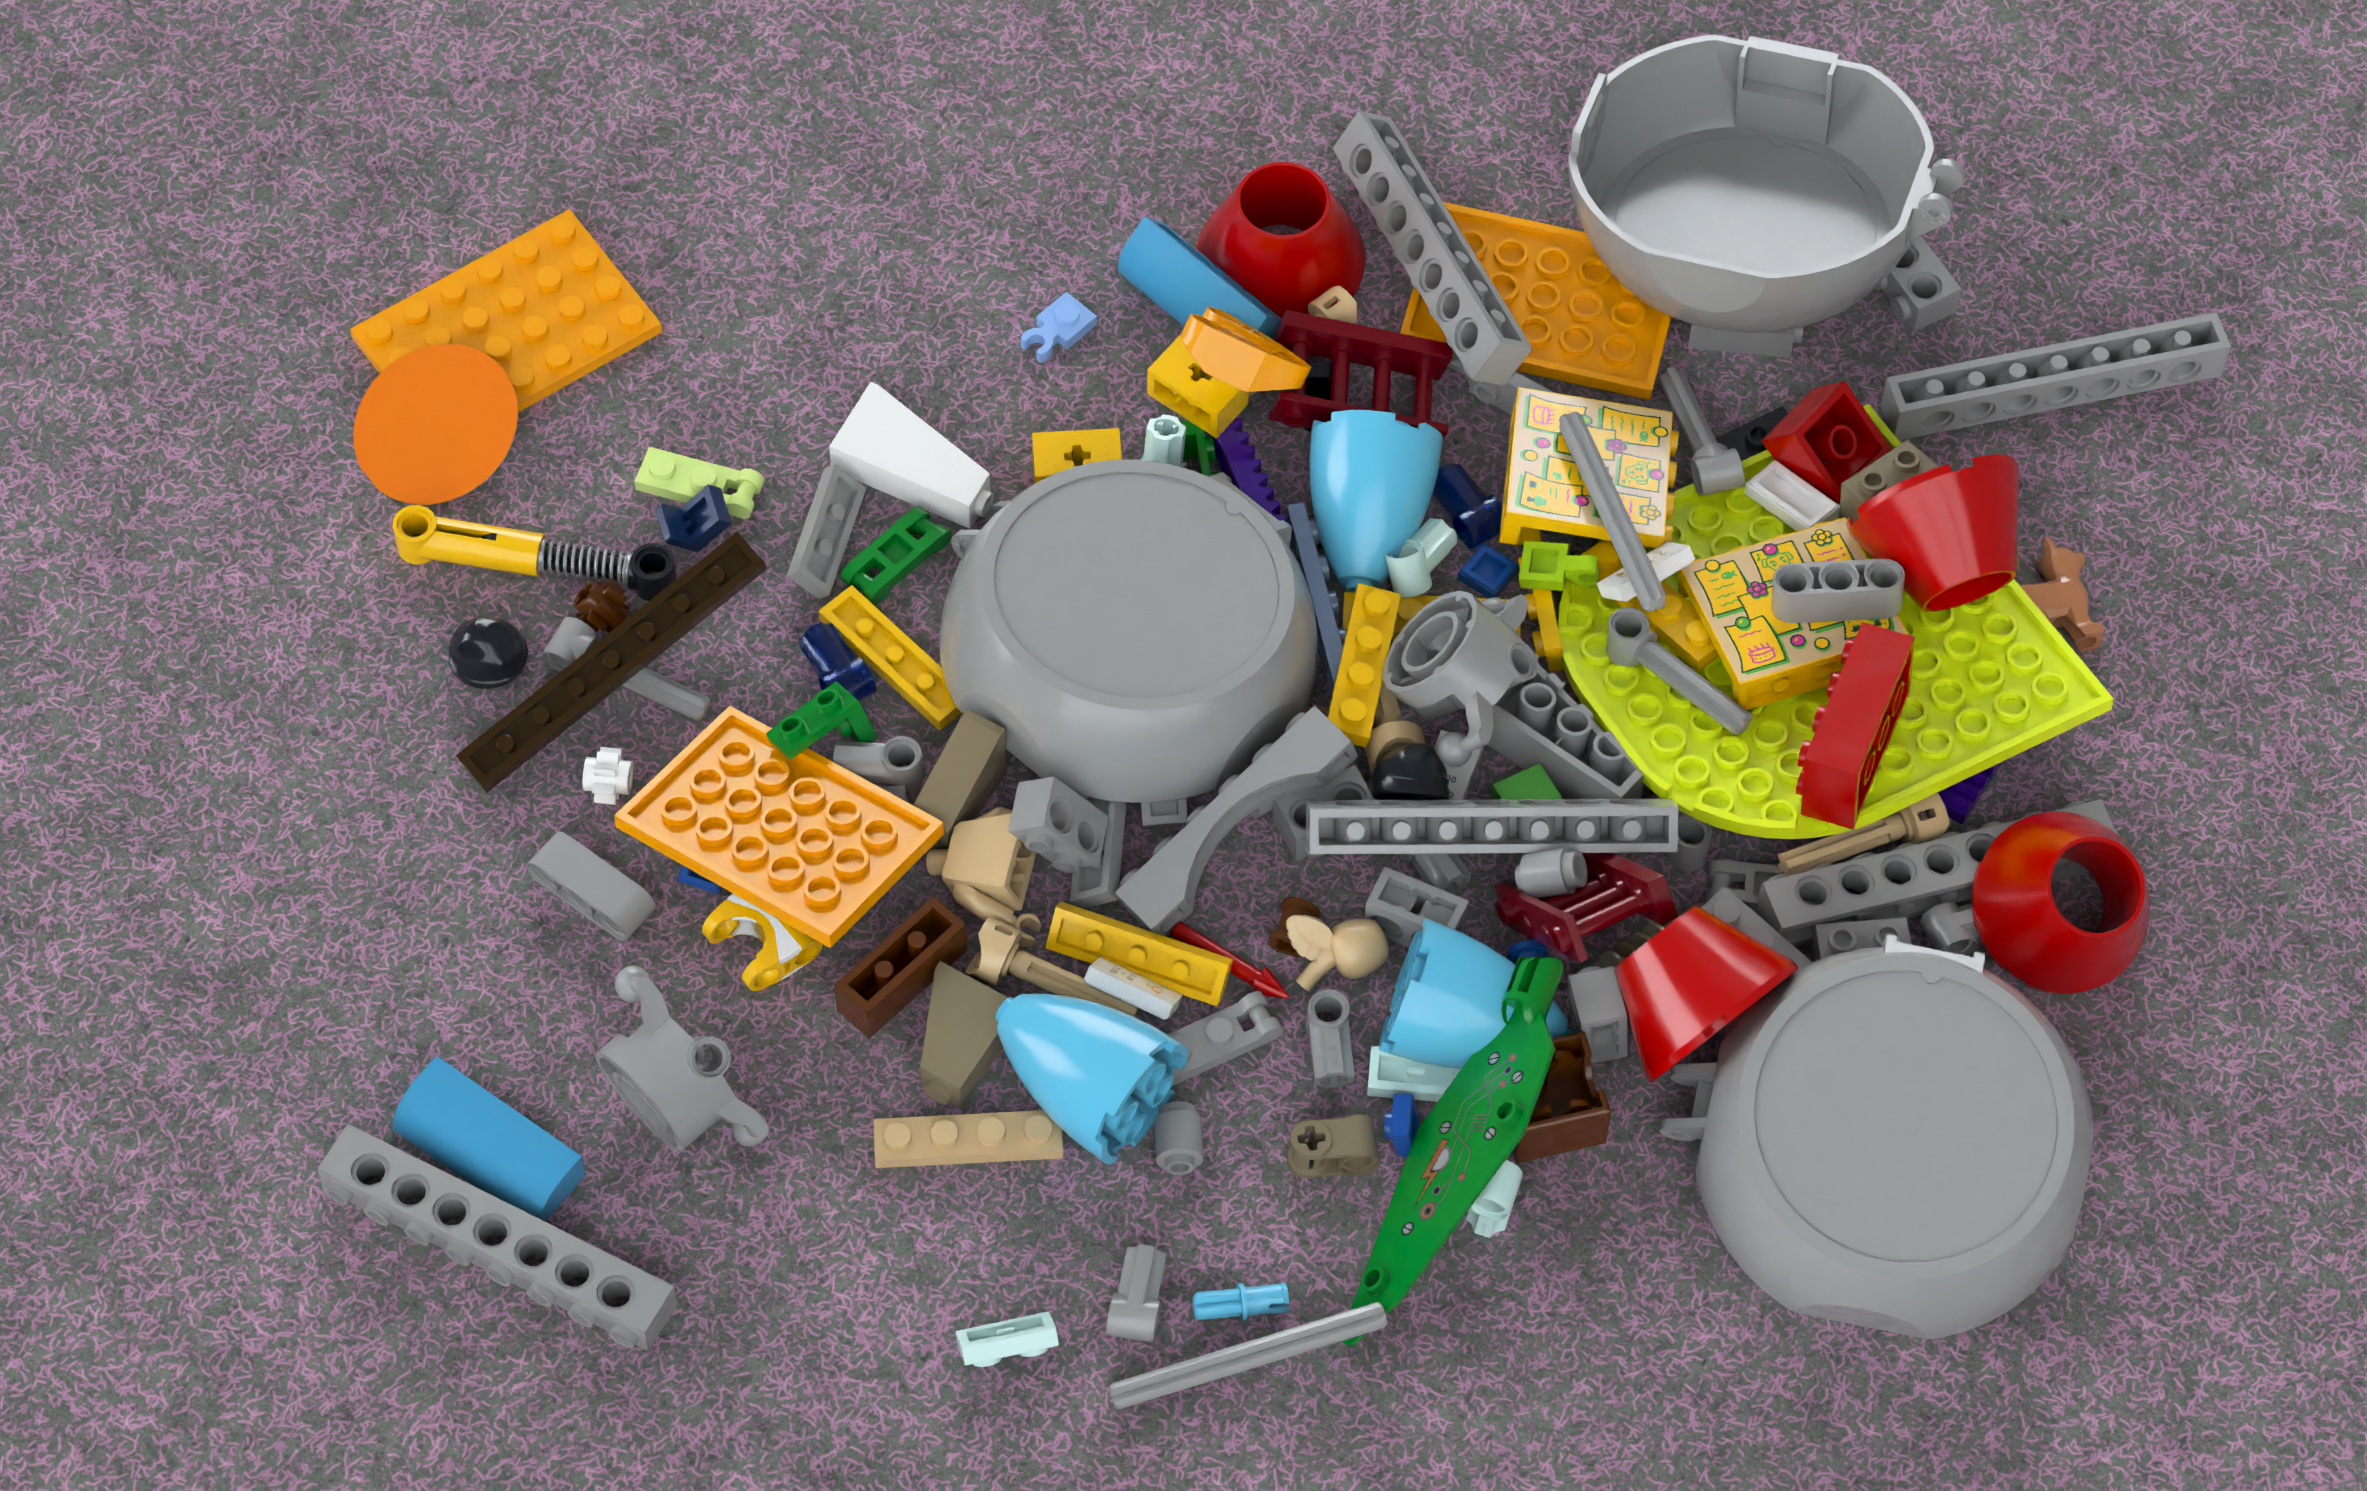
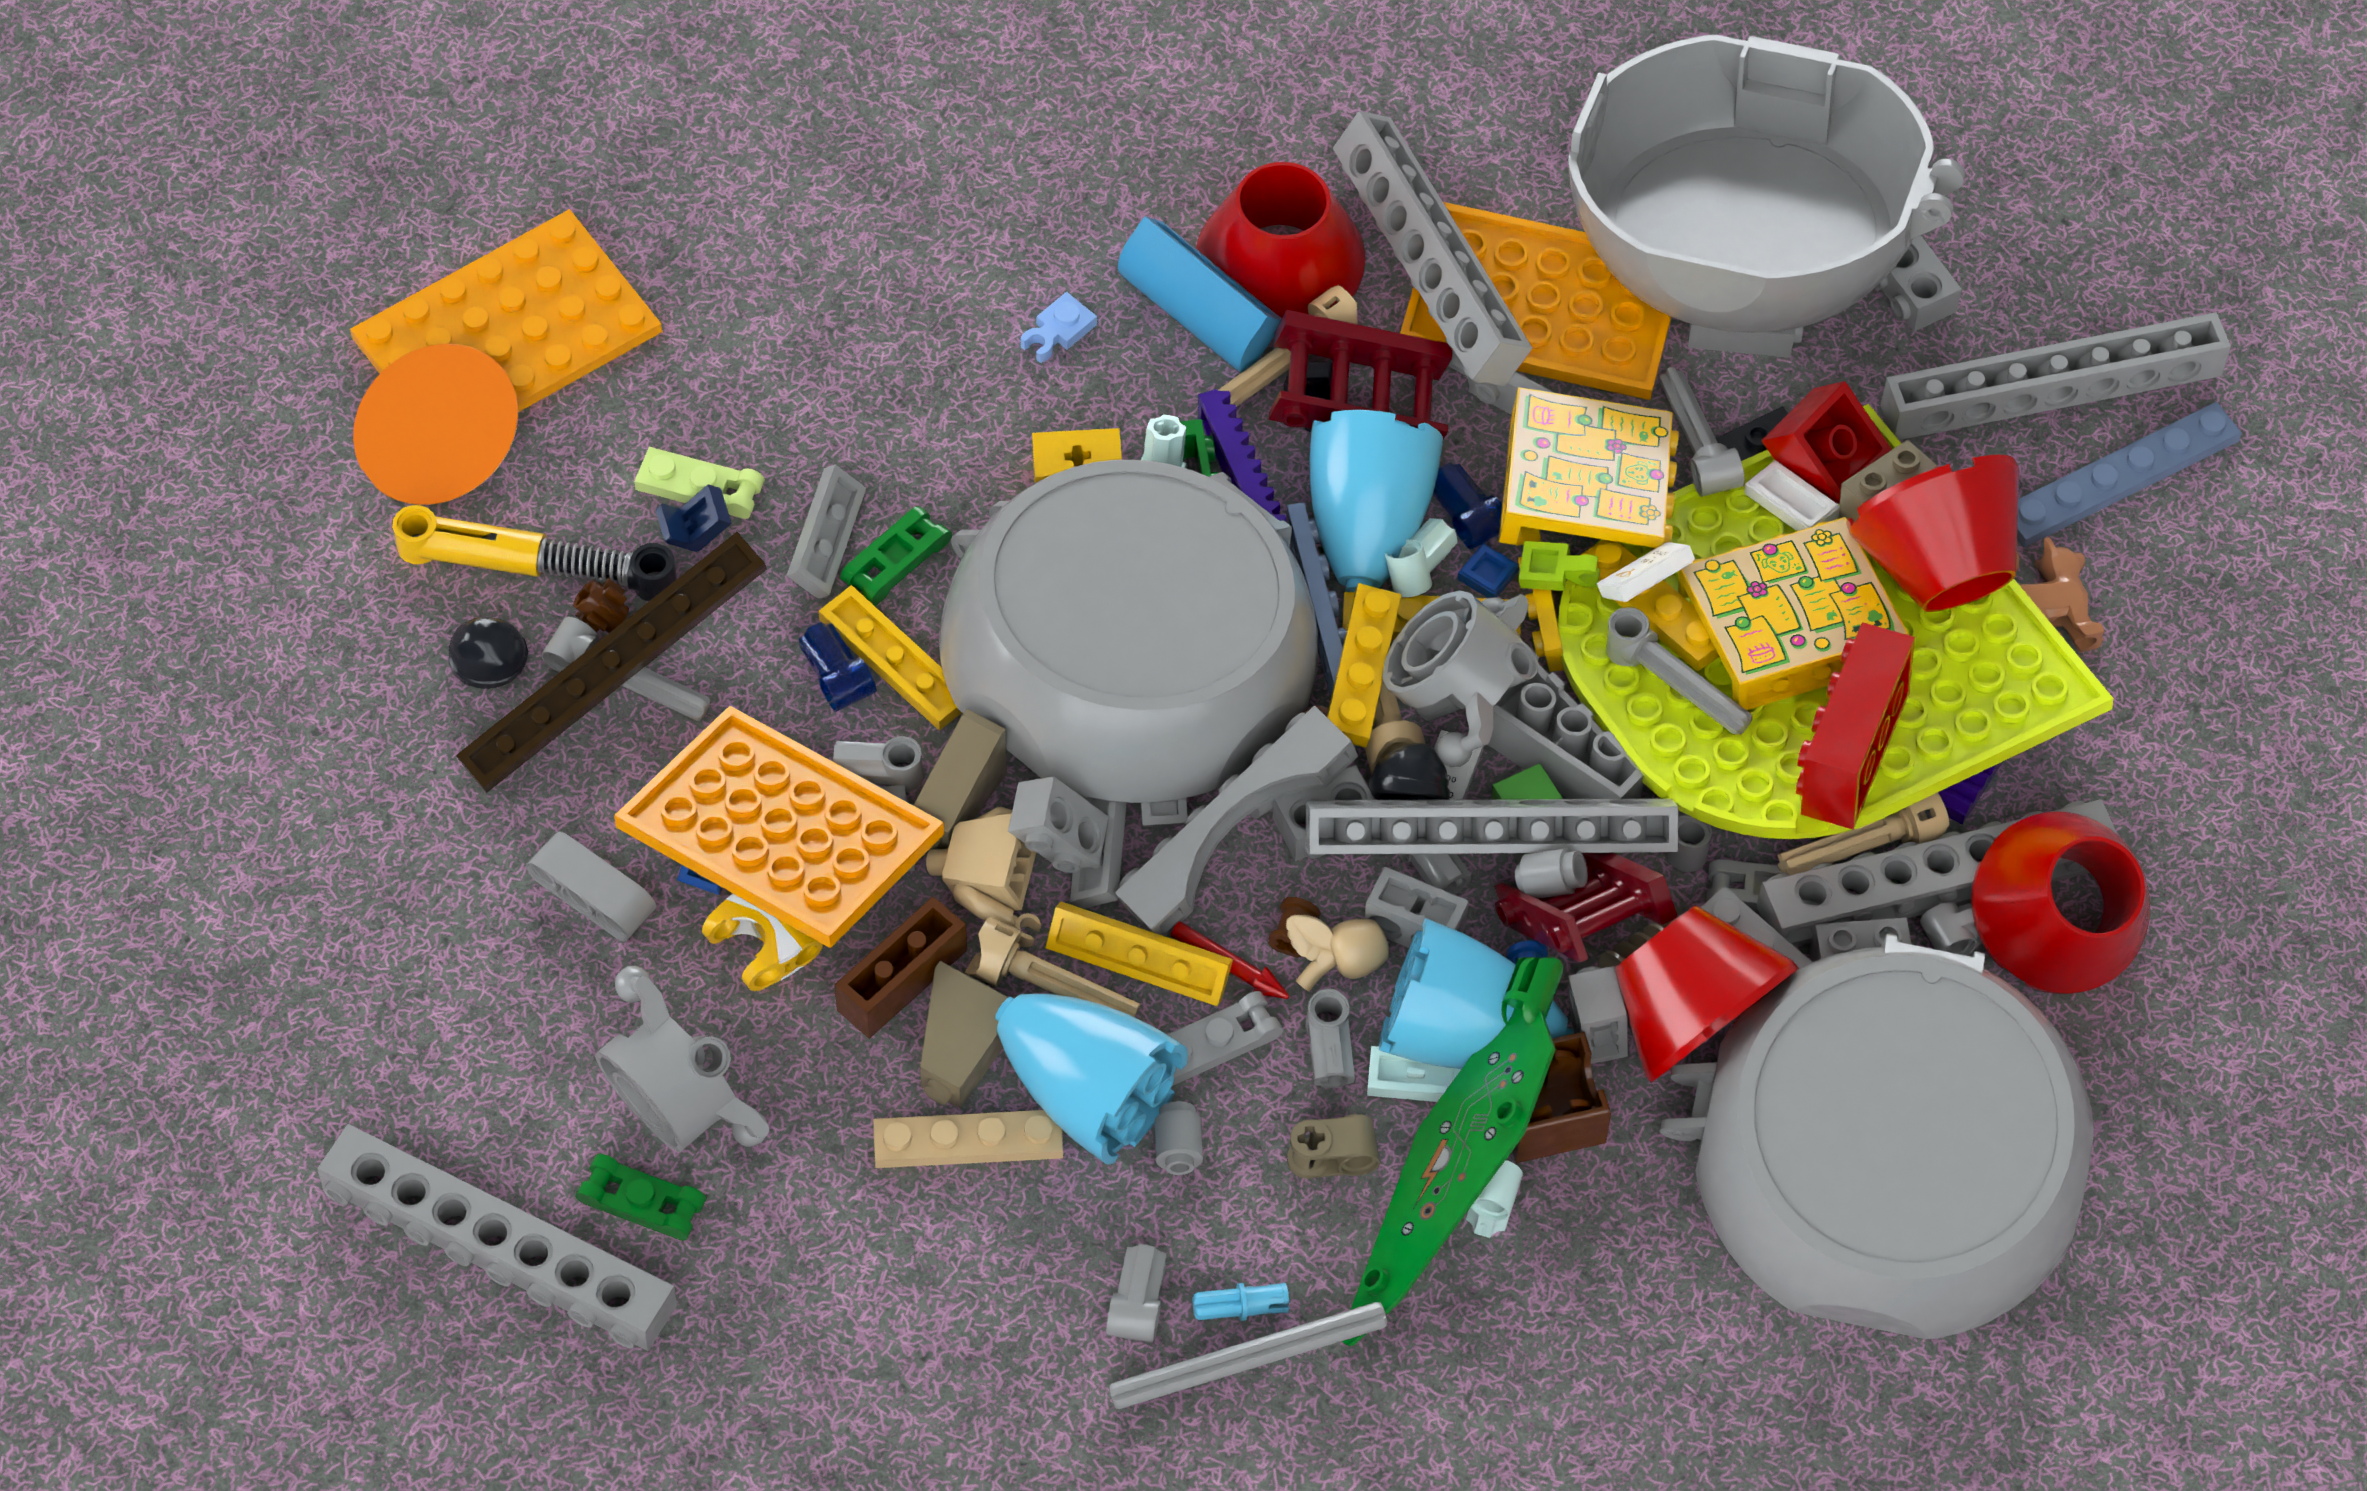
(487, 1141): dark azure brick -> none
(607, 775): white gear -> none
(640, 1197): none -> green plate
(827, 710): green bracket -> none
(909, 459): white slope -> none
(1022, 1336): light aqua plate -> none
(1132, 988): white tile -> none
(1190, 392): yellow brick -> none
(1241, 353): light orange connector -> none
(1402, 1123): blue plate -> none
(1612, 512): light grey axle -> none
(1838, 590): light grey beam -> none
(2124, 472): none -> sand blue plate

